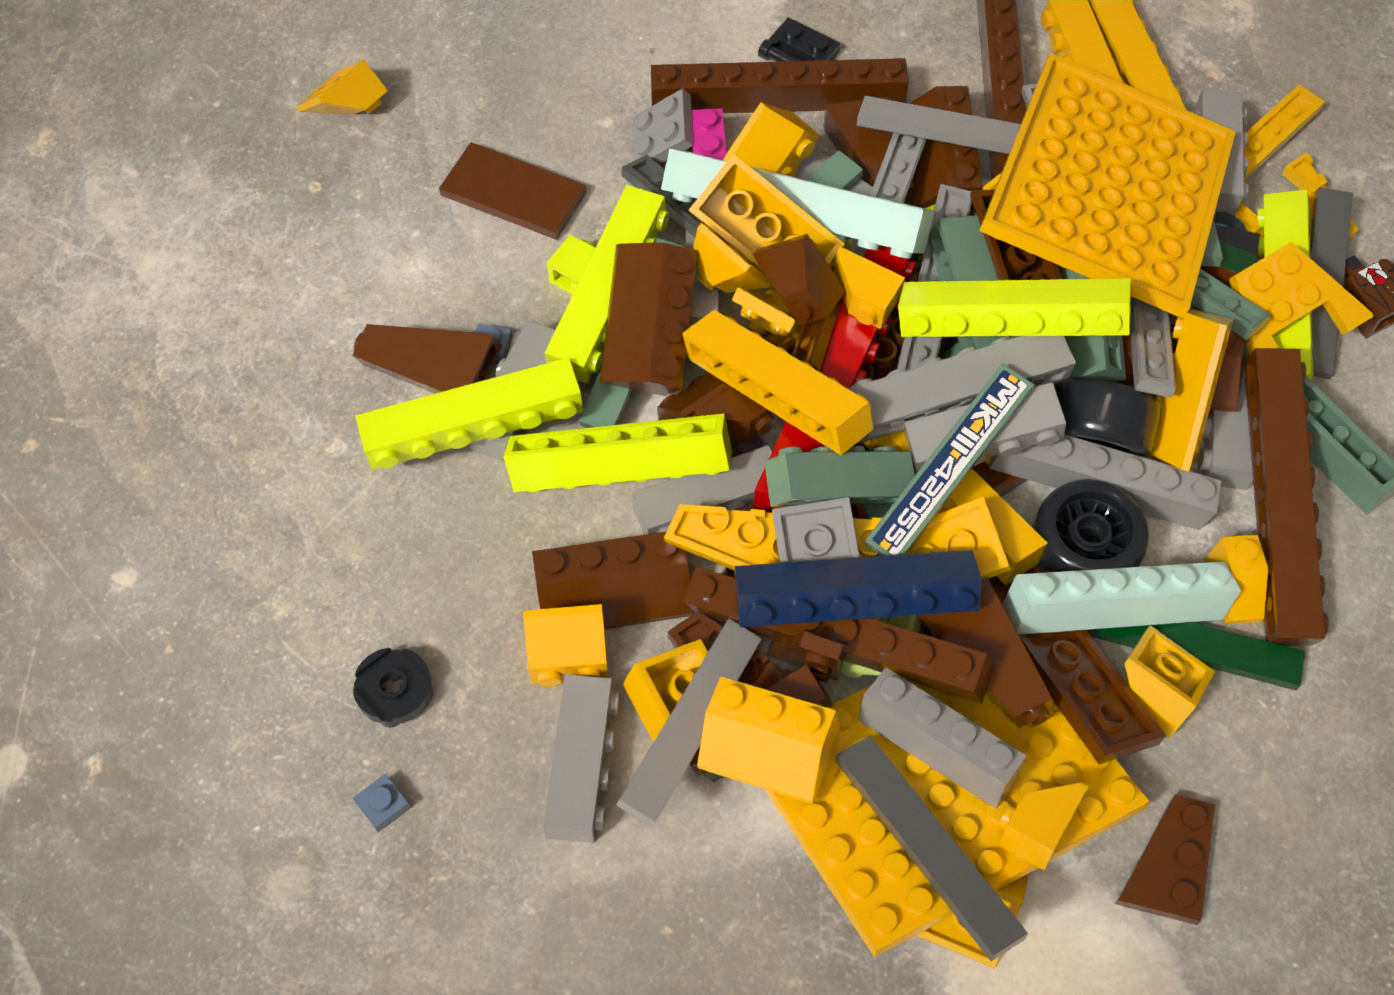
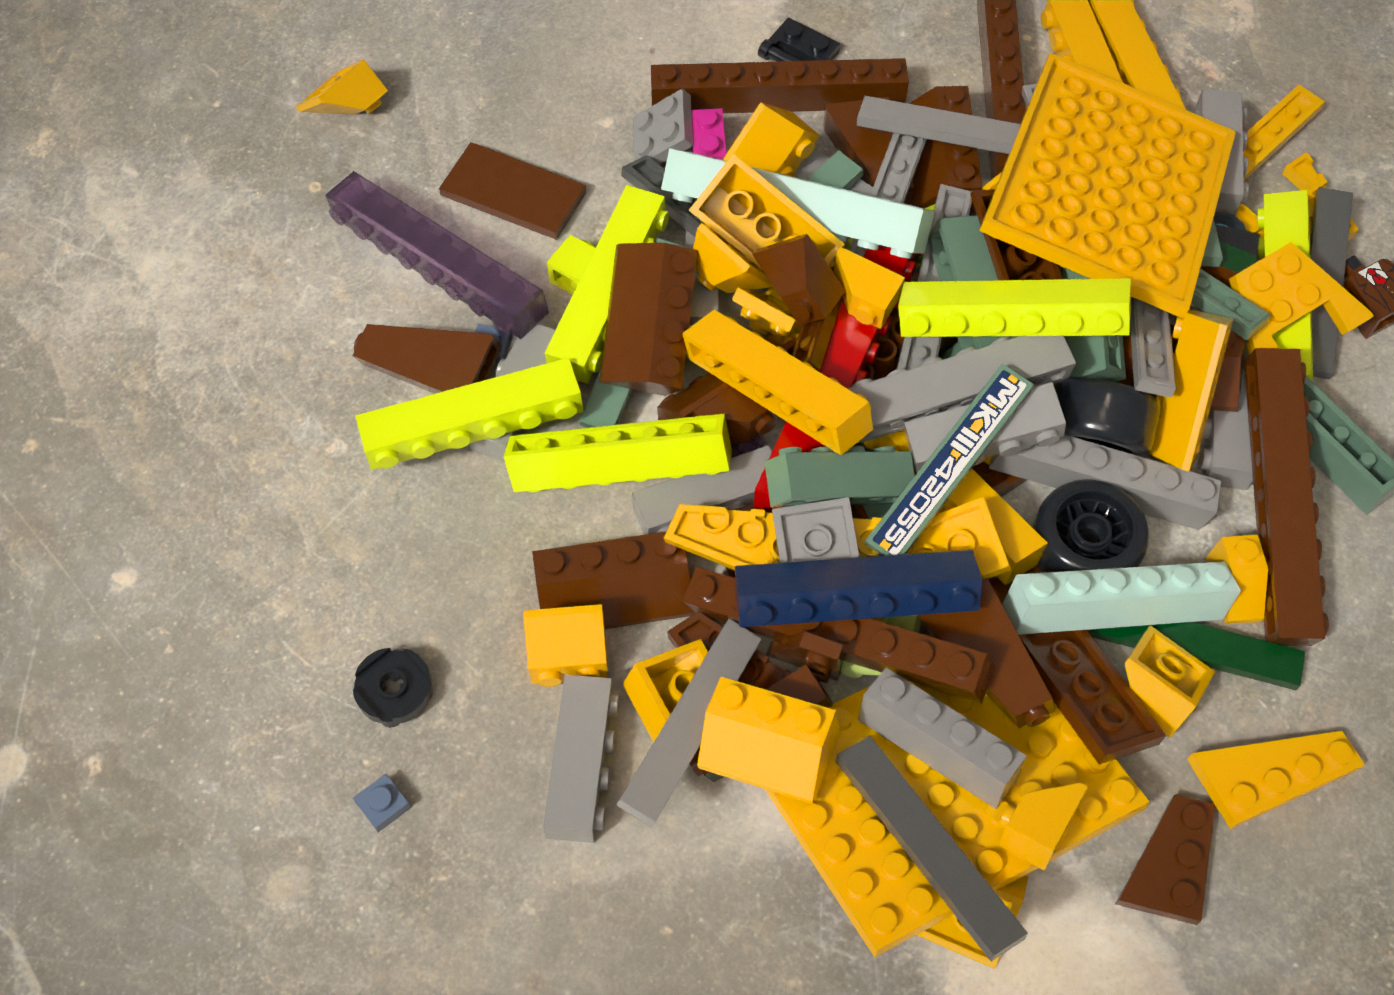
(438, 255): none -> clear purple brick
(1270, 774): none -> yellow wing

